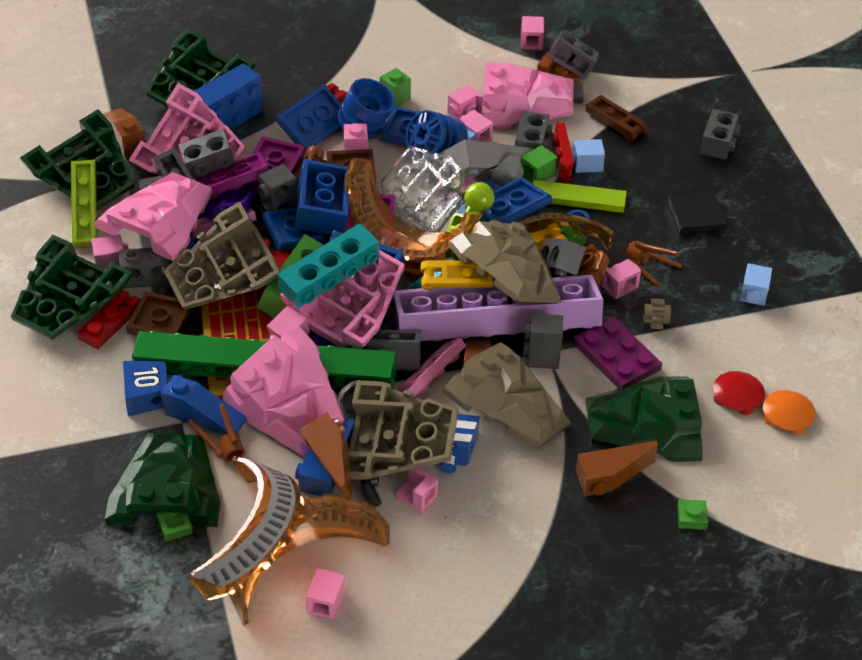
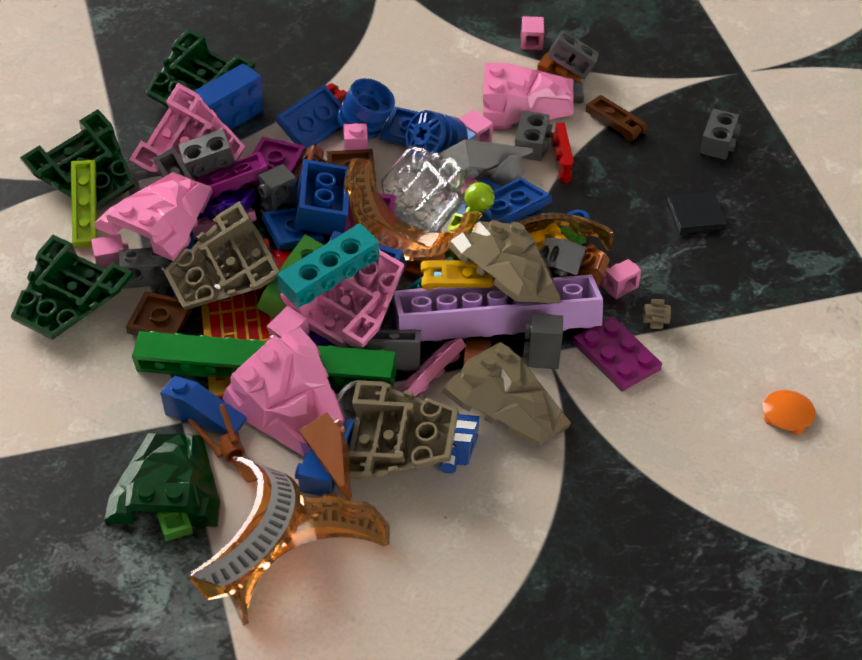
(108, 320): red plate -> none
(126, 130): dark orange slope -> none
(143, 385): blue torso -> none
(325, 593): bright pink brick -> none
(369, 492): black arm -> none
(398, 84): bright green brick -> none
(419, 489): bright pink panel -> none
(464, 101): bright pink brick -> none
(539, 164): bright green brick -> none
(584, 196): lime tile -> none
(588, 156): light blue brick -> none
(609, 468): dark orange slope -> none
(640, 253): dark orange plant -> none
(649, 411): dark green wedge -> none
(692, 514): bright green plate -> none
(738, 391): red dish -> none
(756, 284): light blue brick -> none

